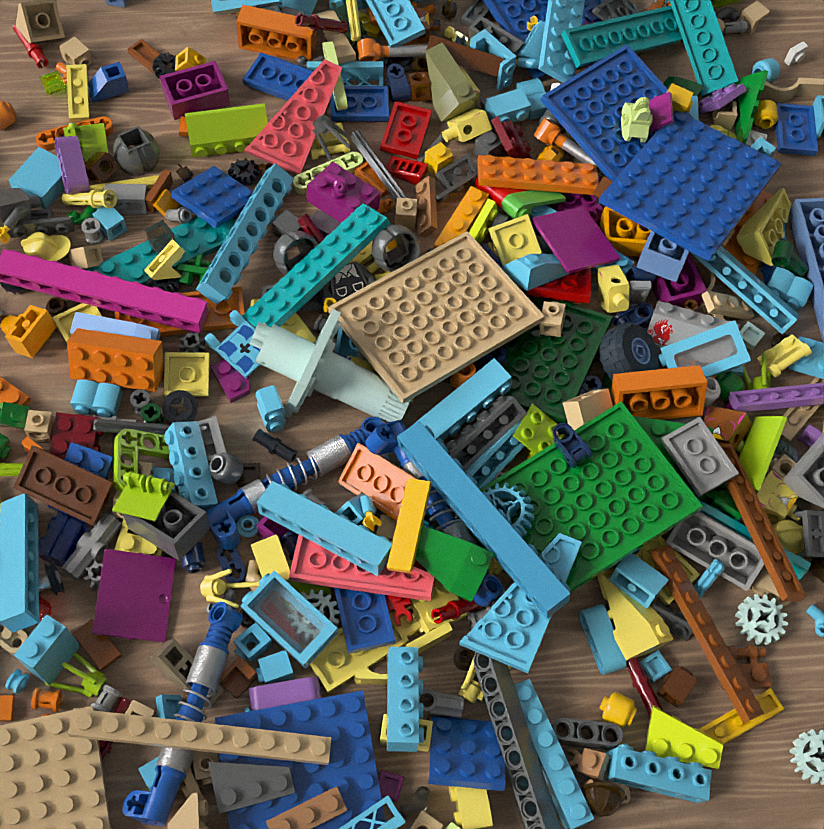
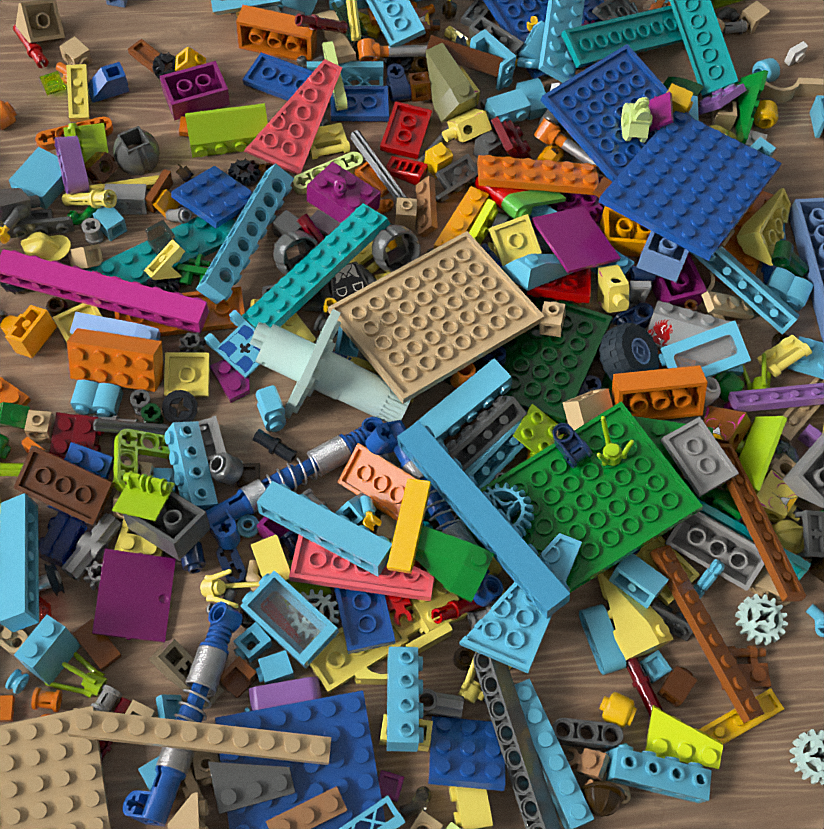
(324, 125): dark grey plant -> none
(612, 452): none -> lime plant
(751, 335): light aqua plate -> none
(796, 130): blue plate -> none

